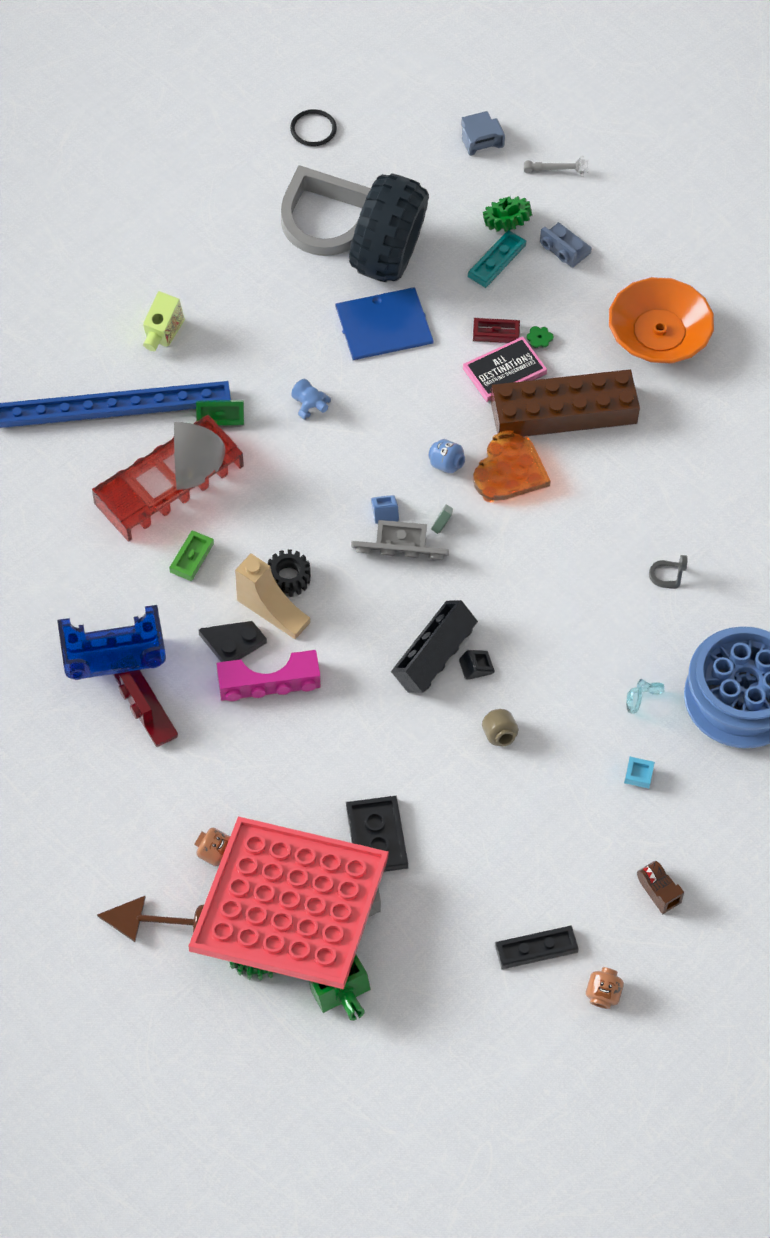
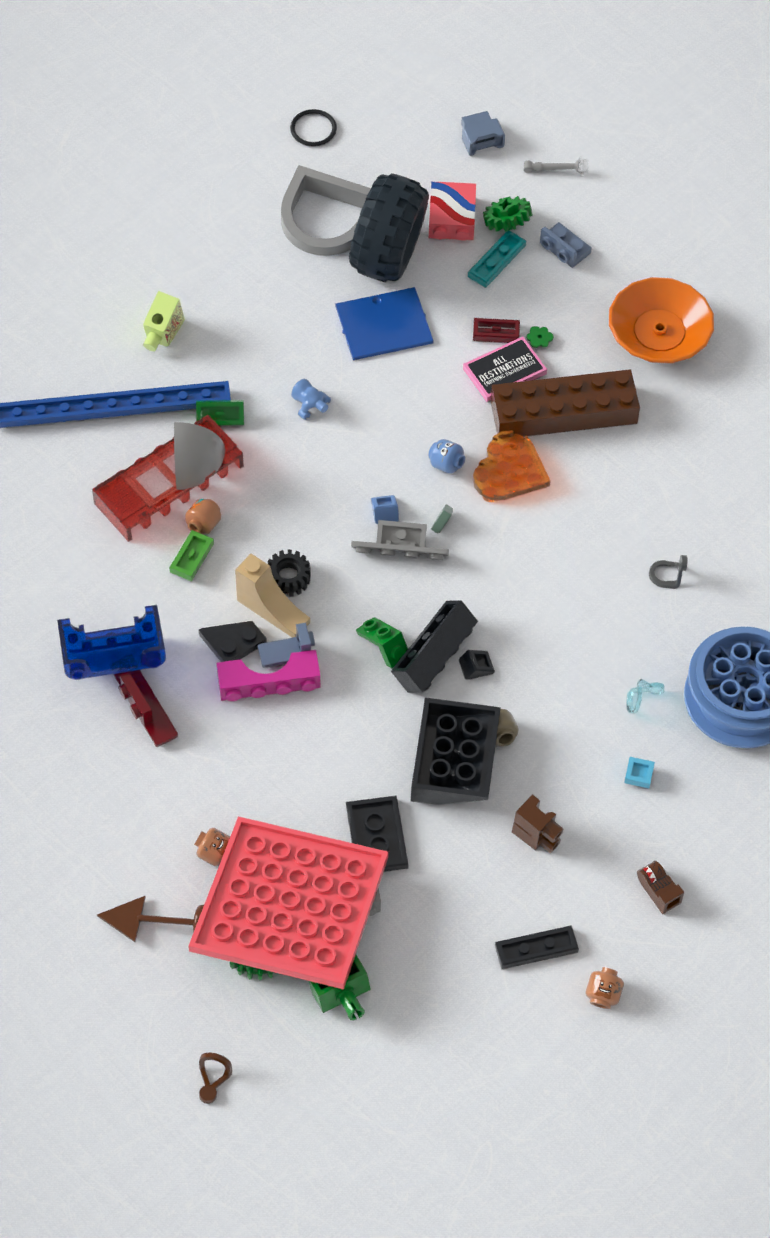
(203, 516): none -> nougat head
(208, 1092): none -> reddish brown piece
(279, 651): none -> sand blue bracket
(387, 638): none -> green bracket
(452, 210): none -> panel
(454, 752): none -> black slope
(536, 827): none -> reddish brown hips

